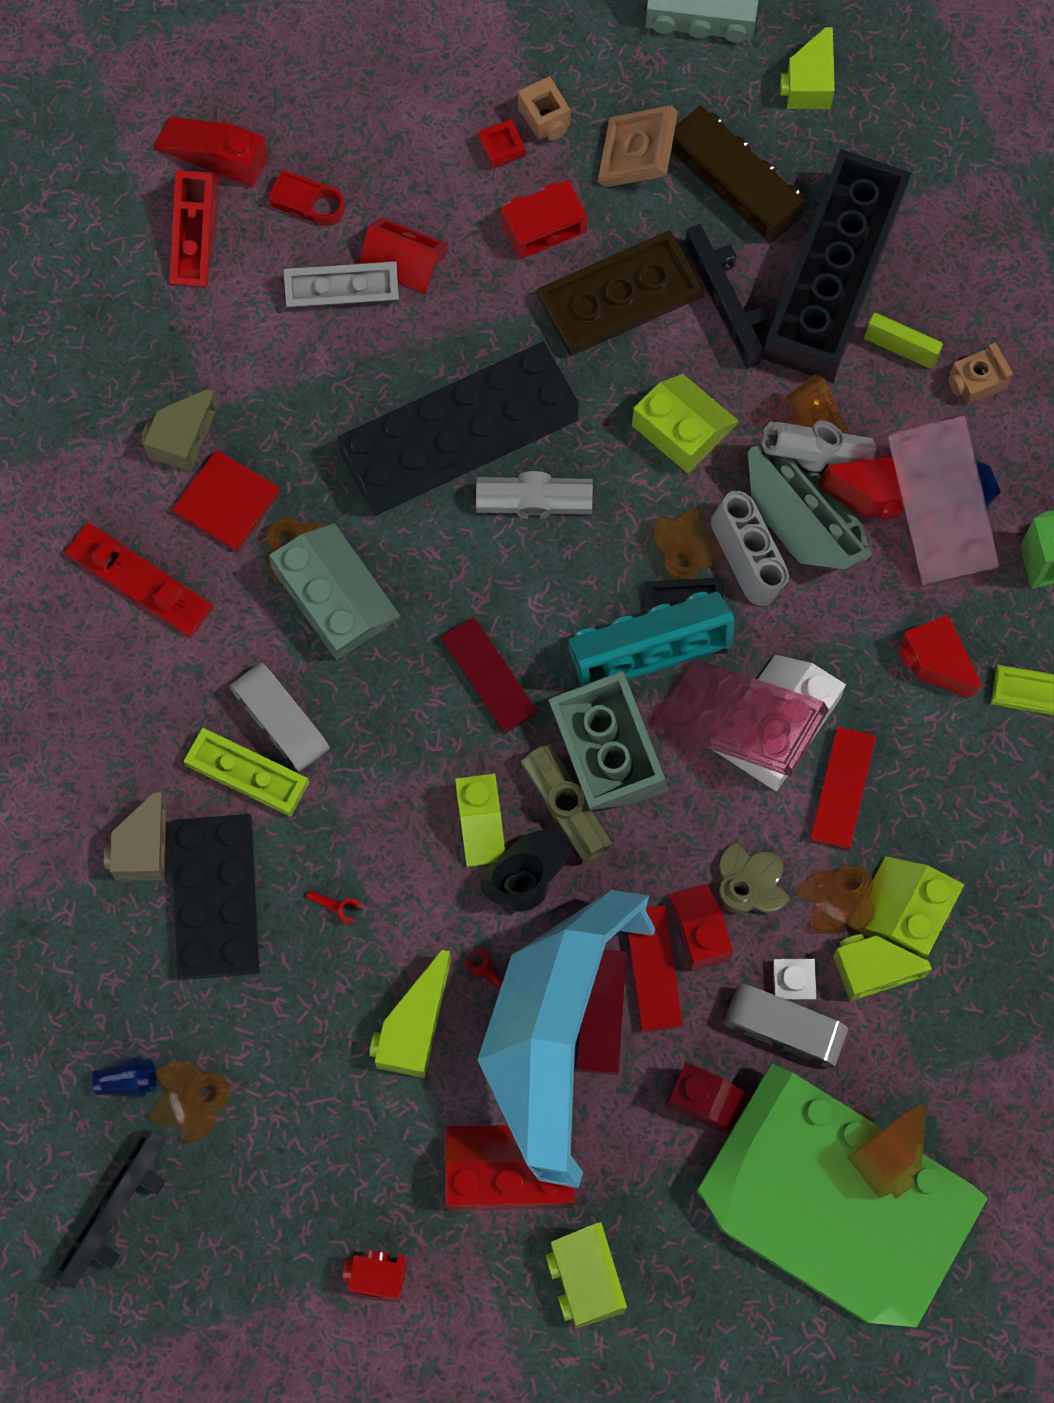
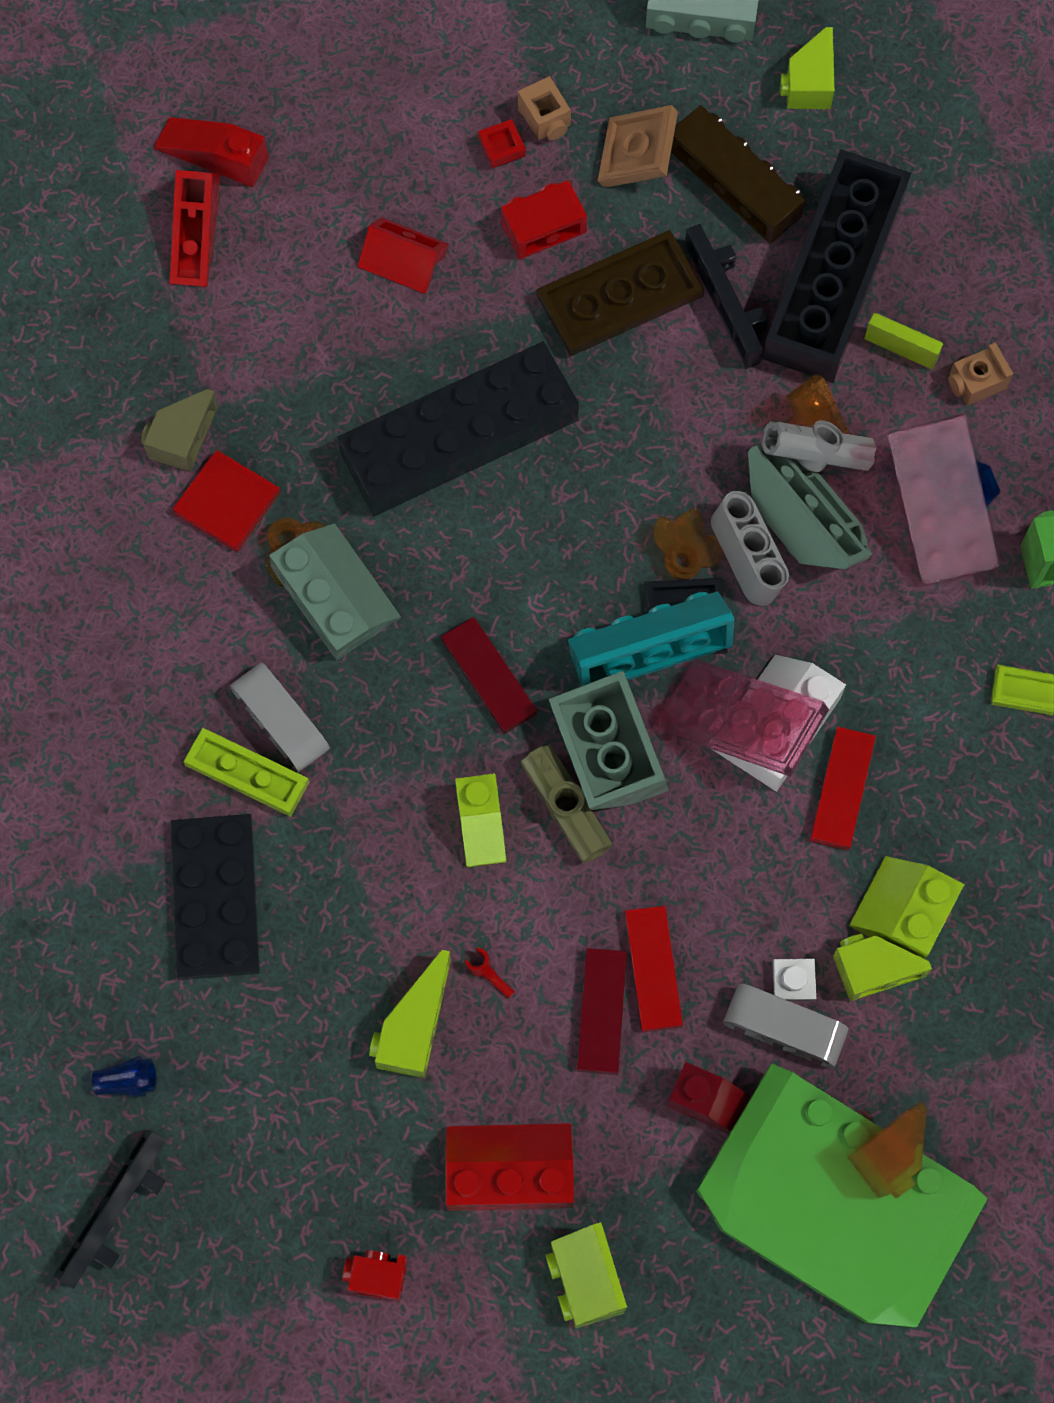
(139, 580): red hinge -> none
(139, 843): dark tan slope -> none
(184, 1102): clear orange plate -> none
(298, 194): red piece -> none
(335, 905): red hand -> none
(341, 284): light grey plate -> none
(523, 872): black piece -> none
(534, 495): light grey piece -> none
(536, 1028): medium azure panel -> none
(682, 421): lime slope -> none
(701, 927): red slope -> none
(755, 876): olive plate -> none
(835, 903): clear orange plate -> none
(865, 487): red slope -> none
(939, 657): red slope -> none

